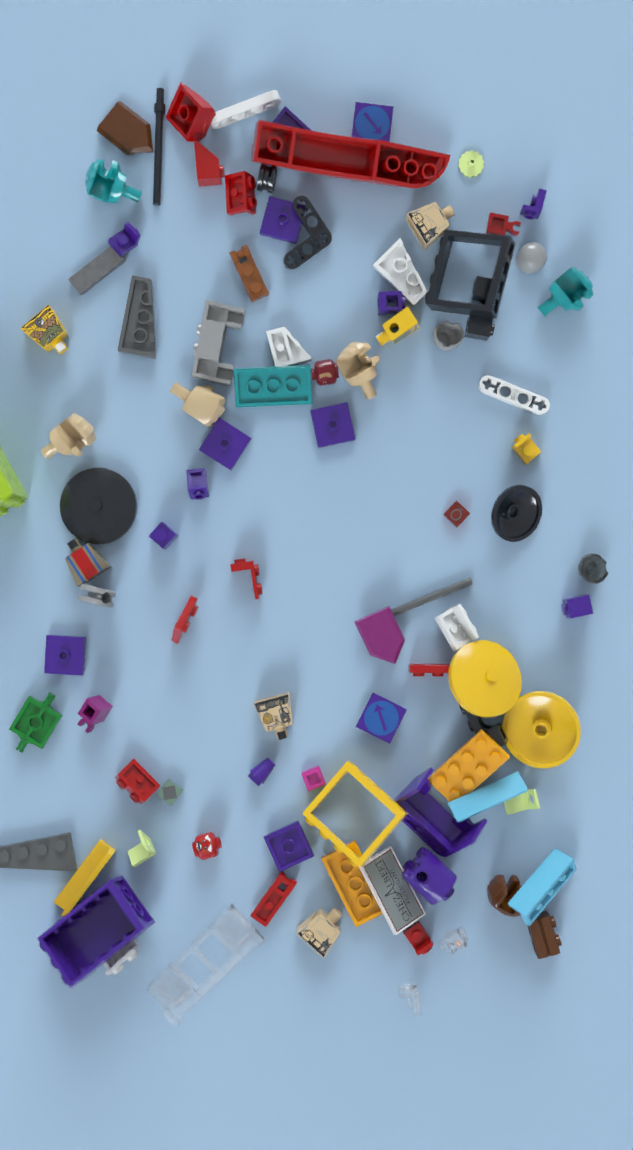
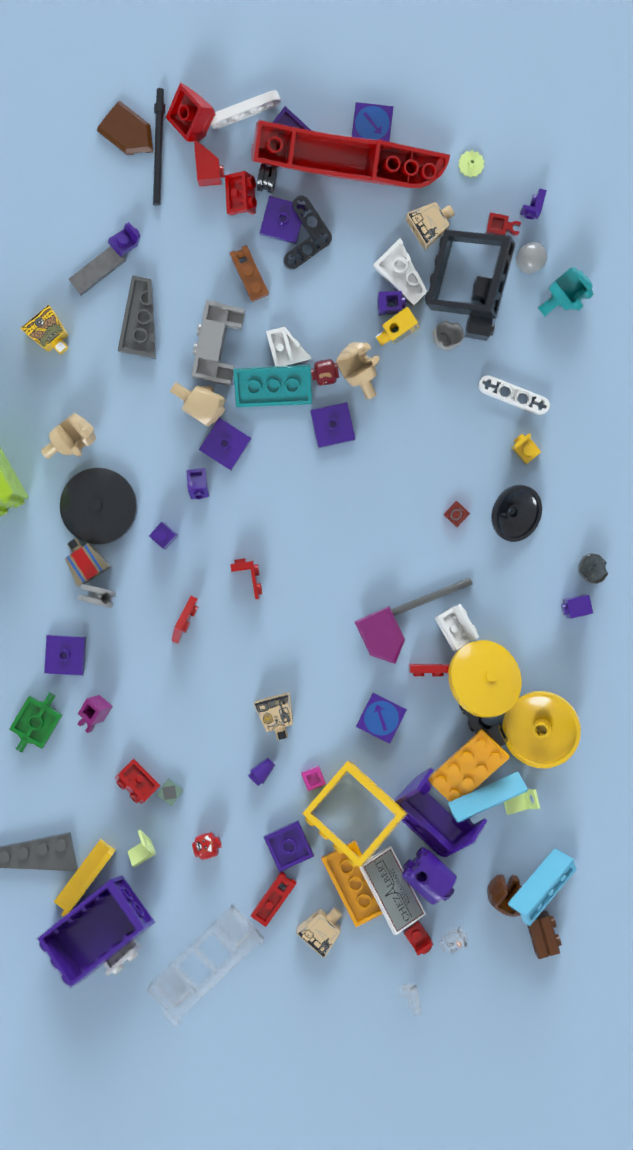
(109, 184): teal piece -> none

